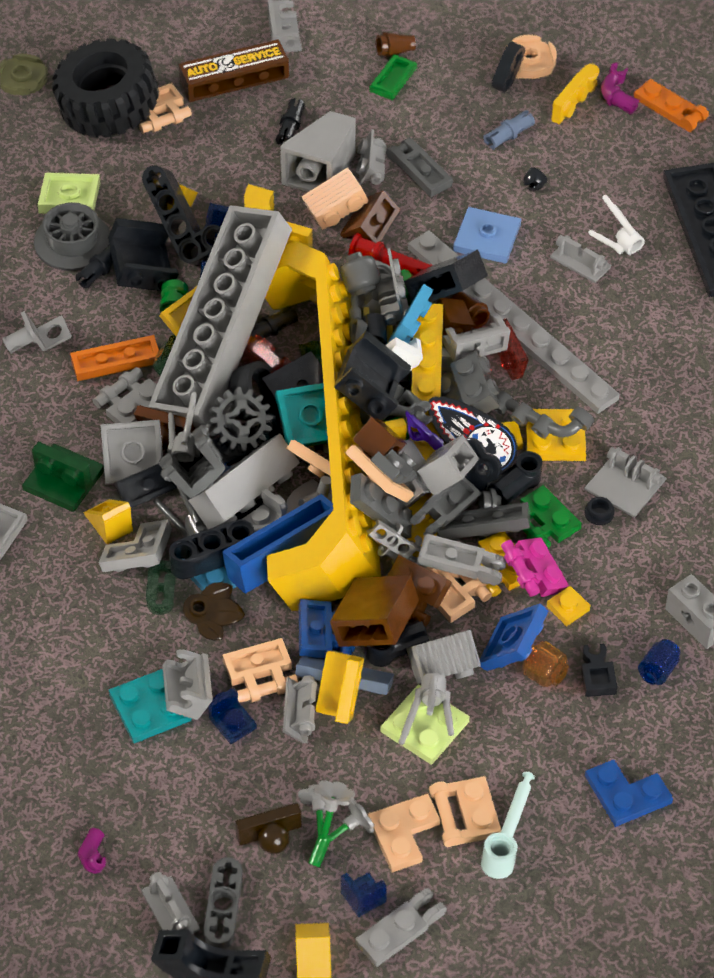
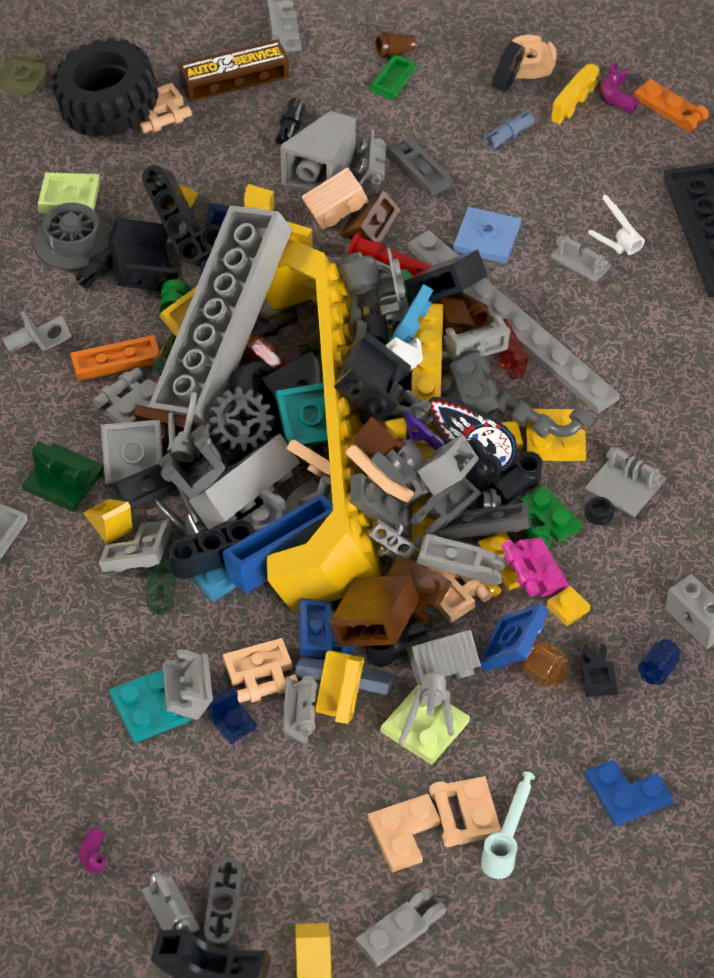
(217, 611): dark brown plate -> none
(270, 828): dark brown tile -> none
(327, 797): light grey plant -> none
(363, 893): clear blue panel -> none
(534, 179): black hinge -> none

